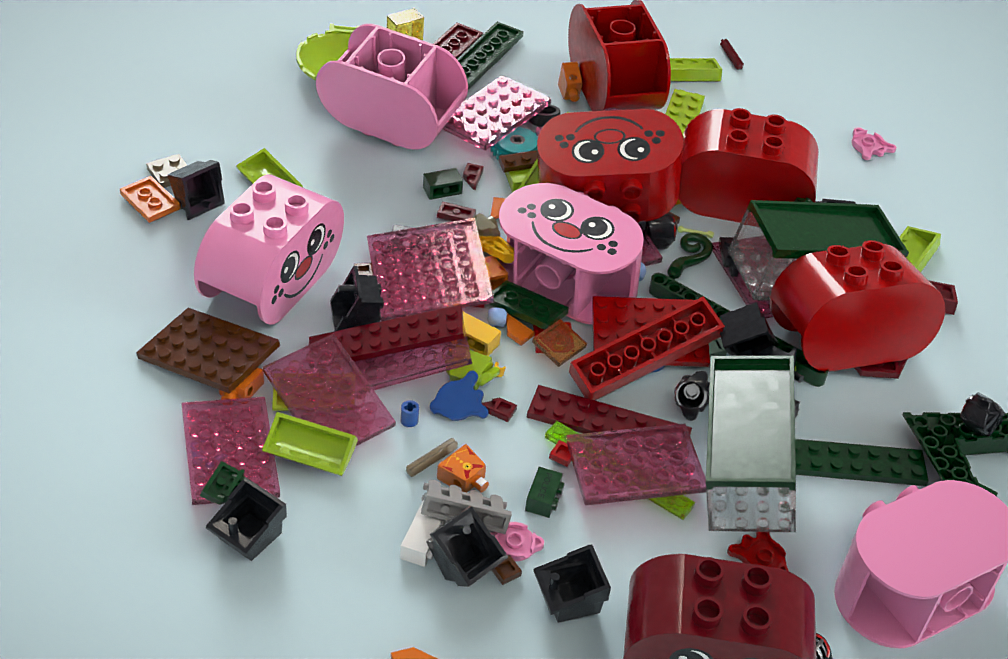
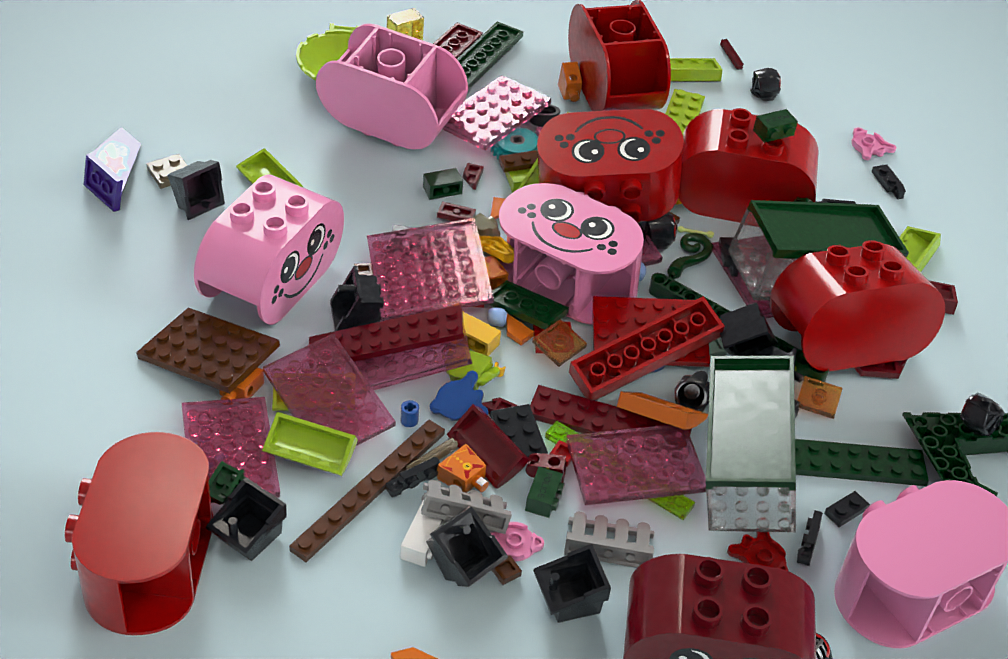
(110, 167): none -> dark purple piece
(142, 532): none -> brick
(150, 199): orange plate -> none
(365, 491): none -> reddish brown plate
(413, 476): none -> black hinge
(490, 444): none -> dark red slope
(521, 428): none -> black plate
(548, 461): none -> dark red leg
(611, 550): none -> light grey fence
(661, 409): none -> orange slope
(766, 84): none -> black piece
(775, 125): none -> dark green brick
(809, 540): none -> black hinge
(819, 397): none -> clear orange plate
(846, 509): none -> black plate
(889, 180): none -> black hinge

